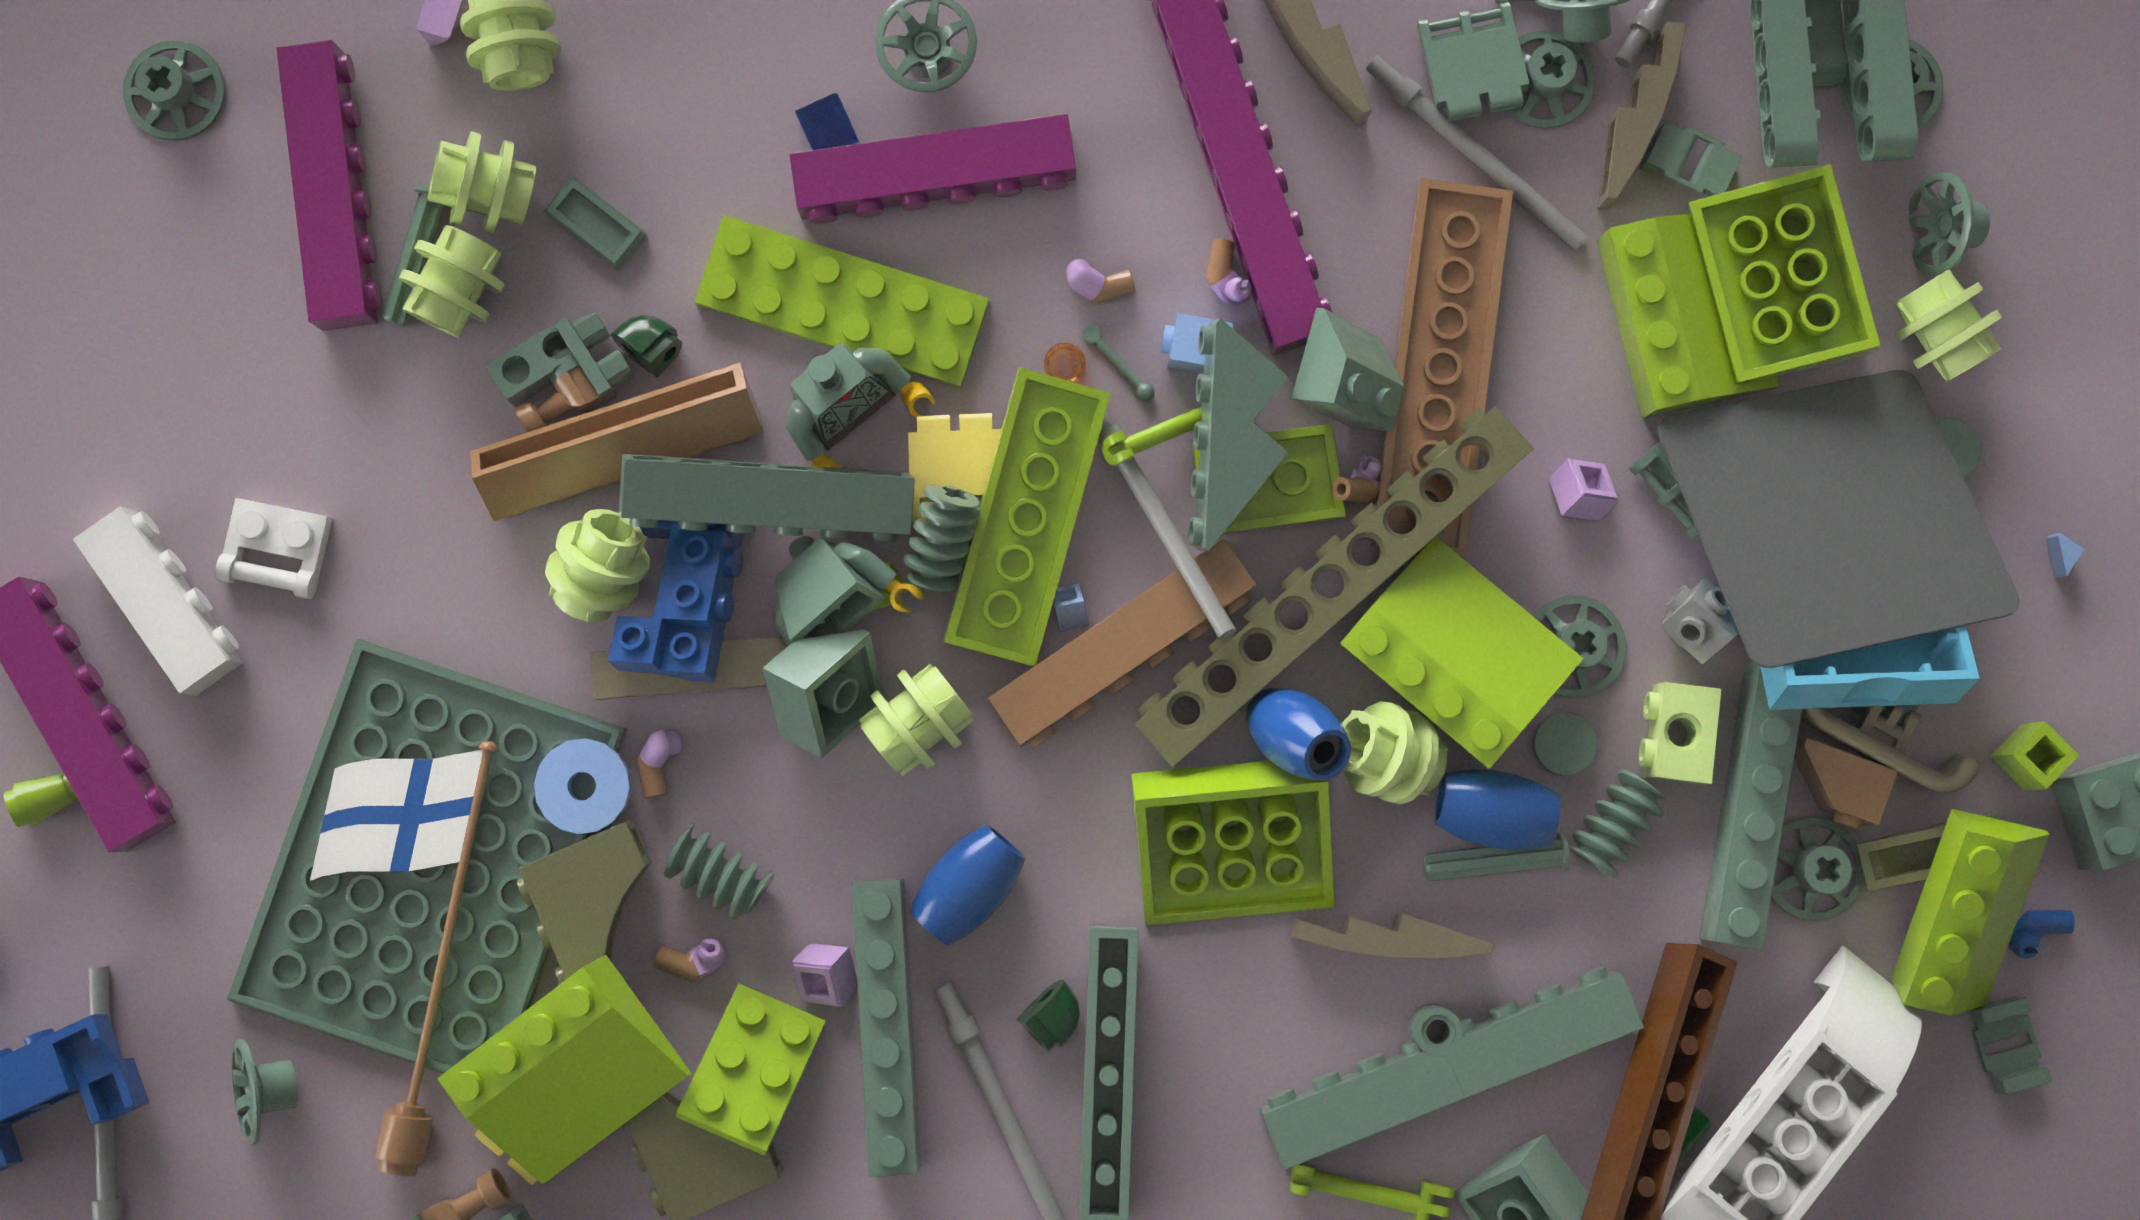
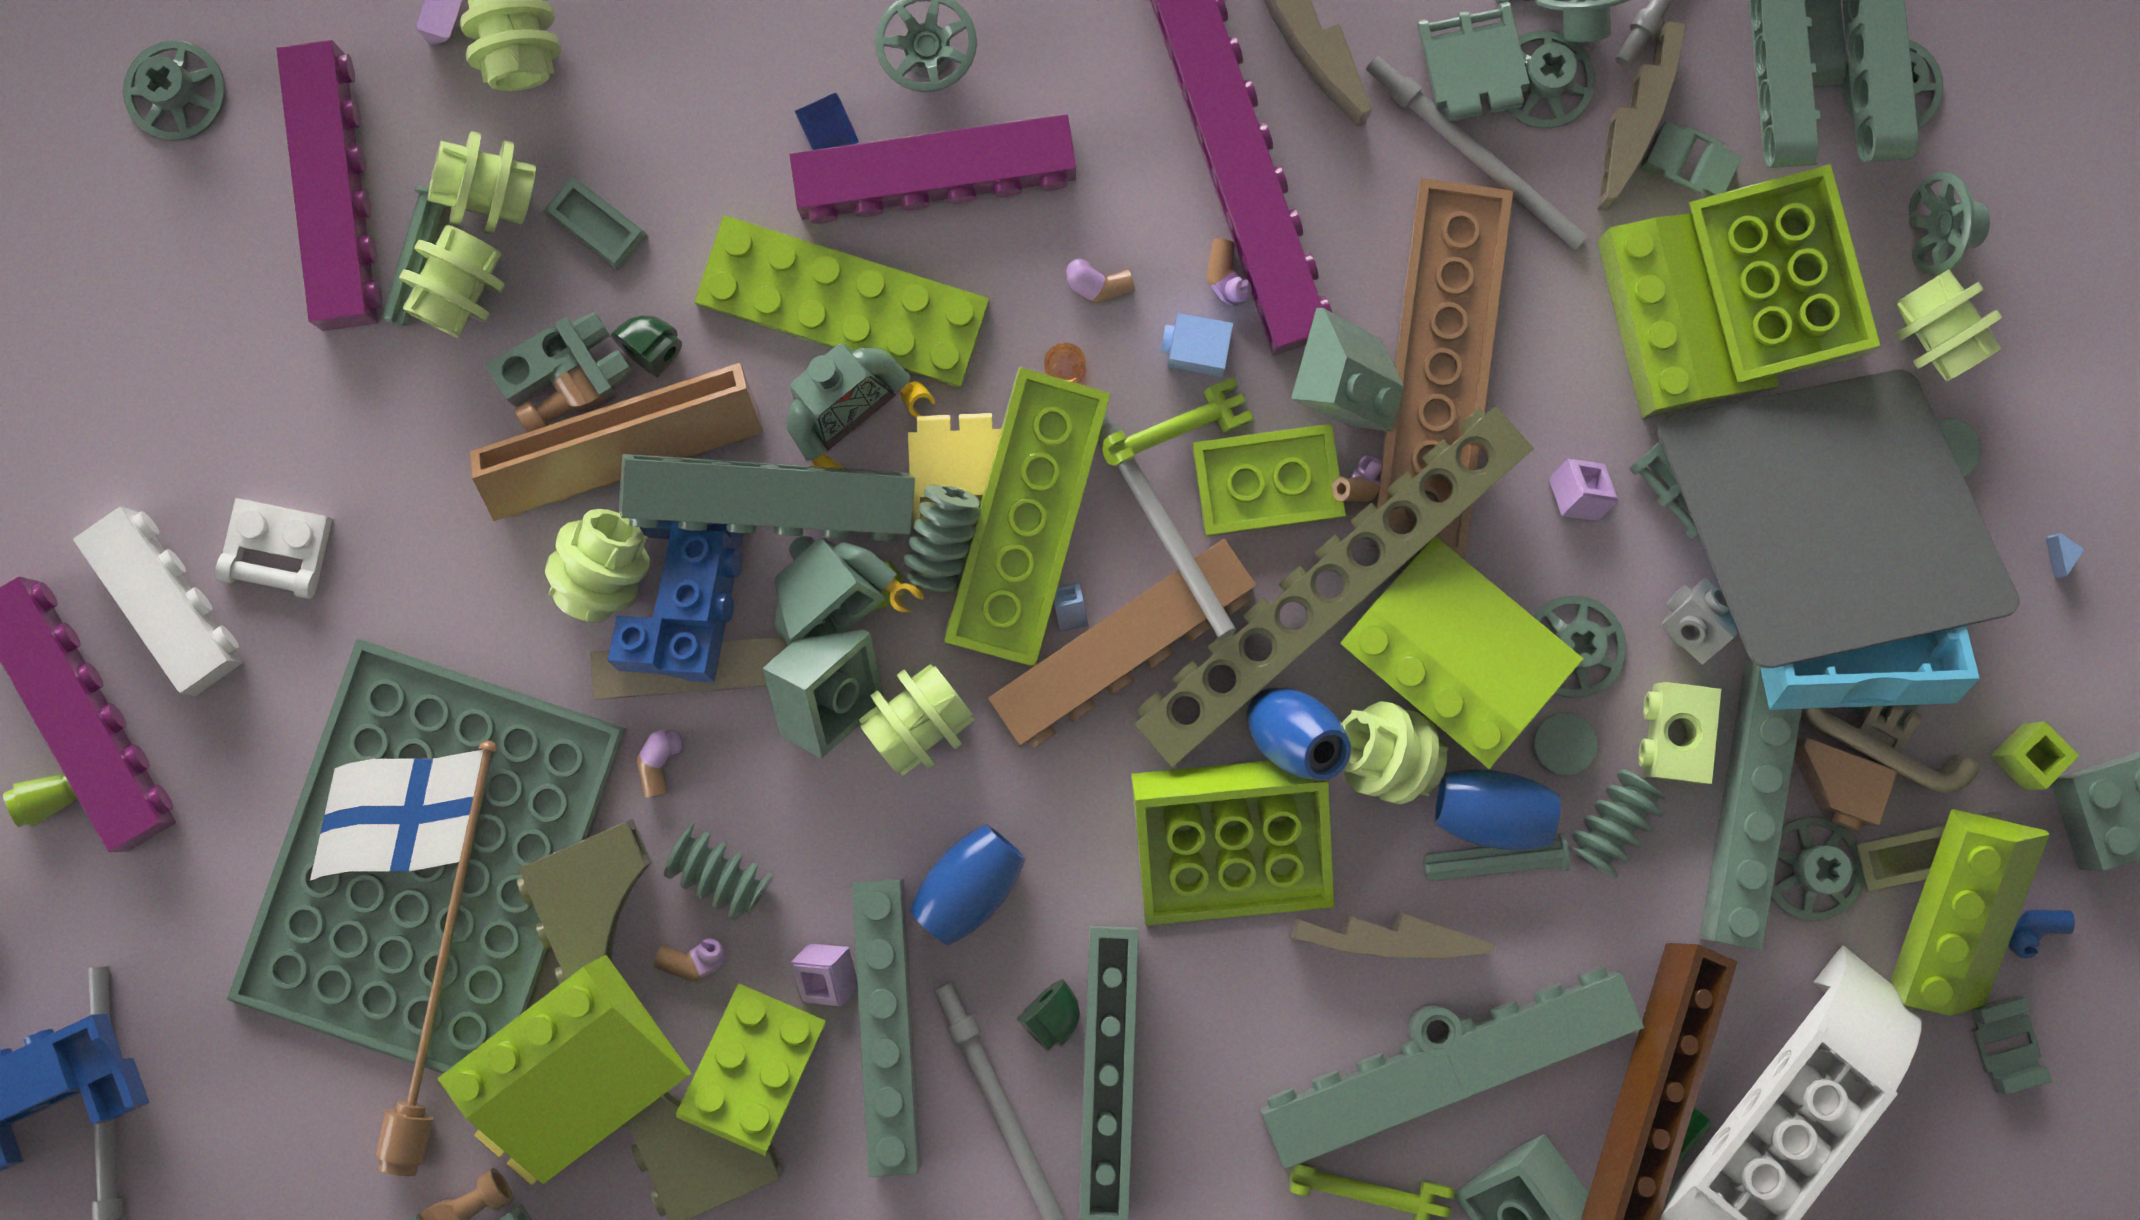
(266, 1086): sand green wheel -> none
(555, 779): light blue tile -> none
(1093, 336): sand green hinge -> none
(1232, 448): sand green slope -> none

